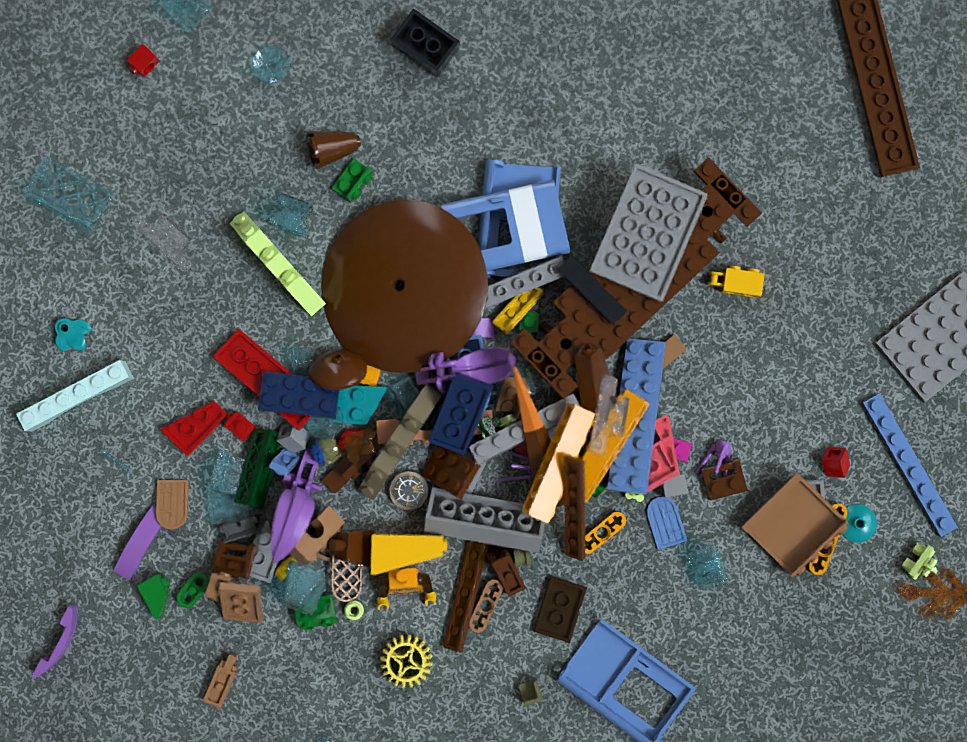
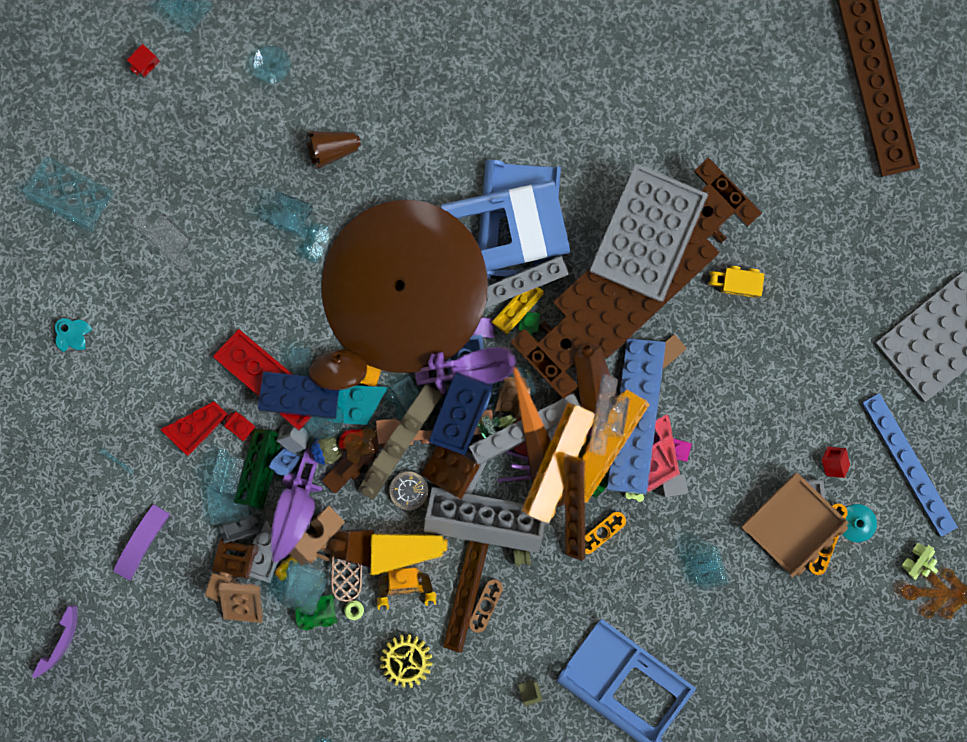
(83, 390): light aqua arch -> none
(155, 593): green slope -> none
(172, 503): medium nougat window -> none
(193, 590): green plate -> none
(221, 682): medium nougat hinge -> none
(277, 263): yellowish green arch -> none
(312, 248): none -> clear light blue hinge
(353, 180): green bracket -> none
(425, 42): black brick -> none
(505, 570): reddish brown bracket -> none
(560, 609): dark brown tile -> none
(592, 290): black tile -> none
(665, 522): medium blue window -> none
(721, 450): medium lavender plant -> none
(726, 485): reddish brown plate -> none

